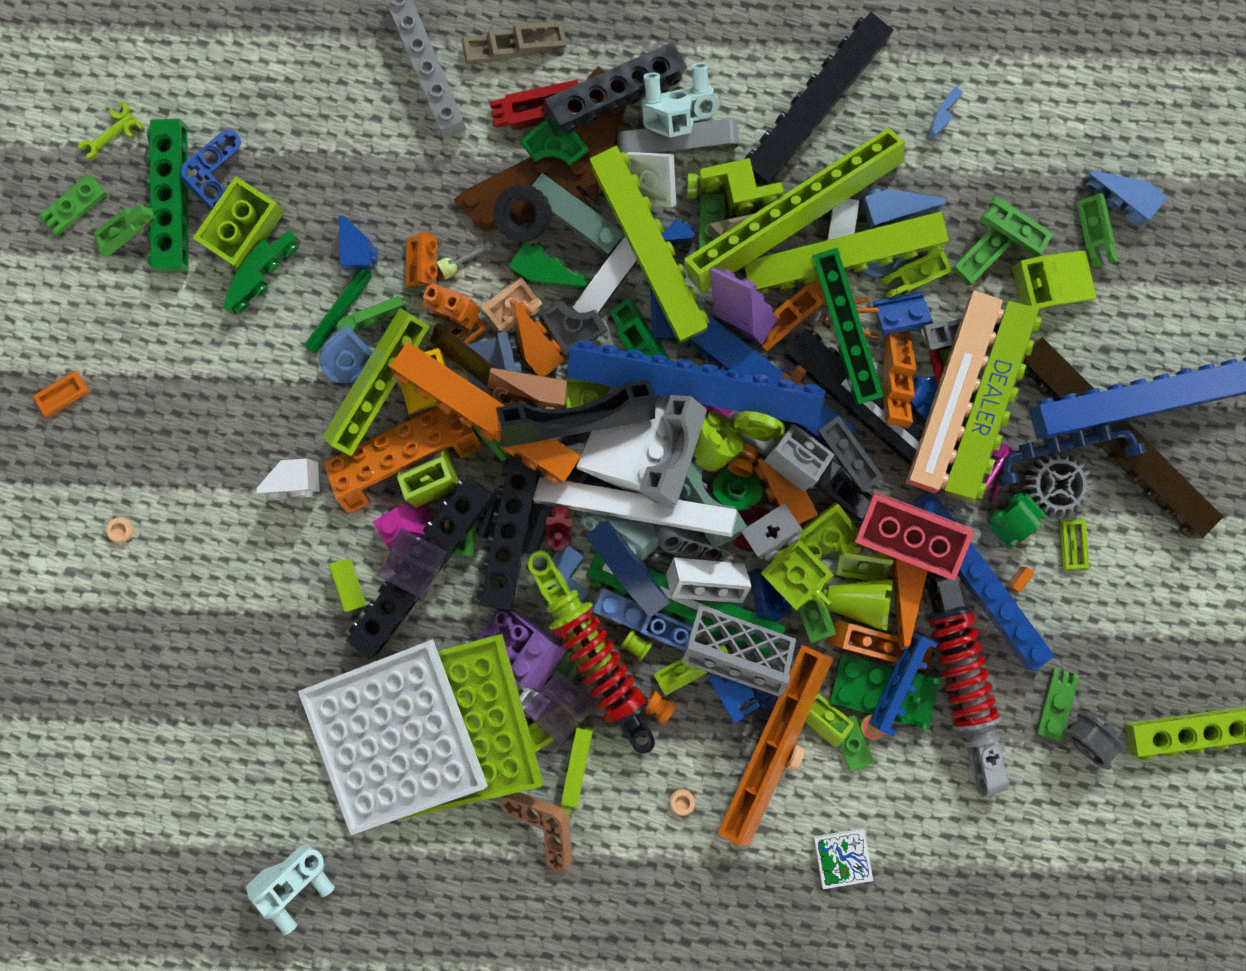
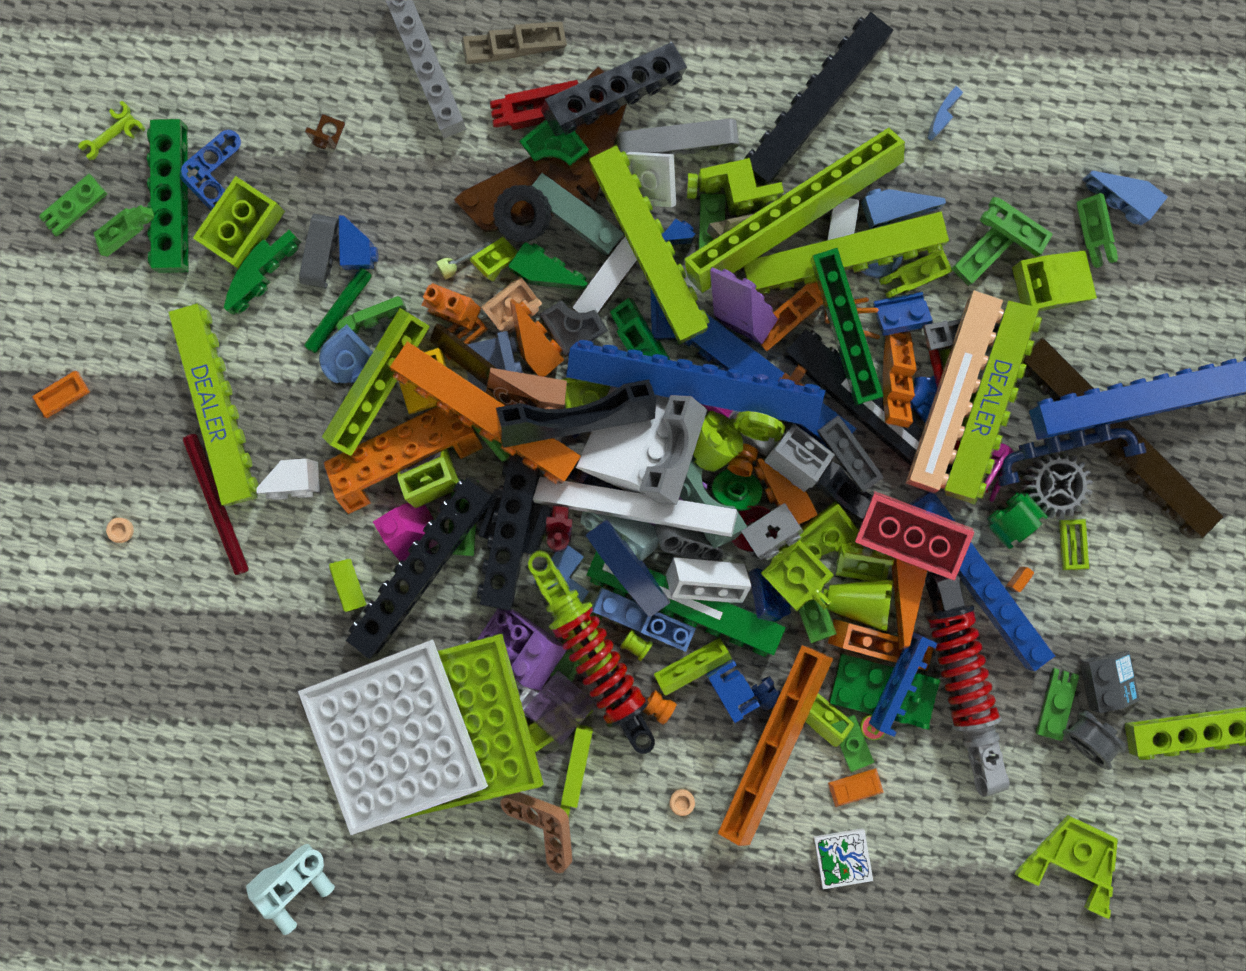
(213, 405): none -> lime brick
(213, 501): none -> dark red axle
(318, 251): none -> dark grey beam
(323, 140): none -> reddish brown bracket
(412, 564): clear purple slope -> none
(421, 260): orange bracket -> none
(494, 258): none -> lime slope
(677, 110): light aqua piece -> none
(735, 665): light grey fence -> none
(795, 758): light nougat tile -> none
(855, 787): none -> orange tile
(1081, 851): none -> lime wing
(1109, 682): none -> dark grey slope

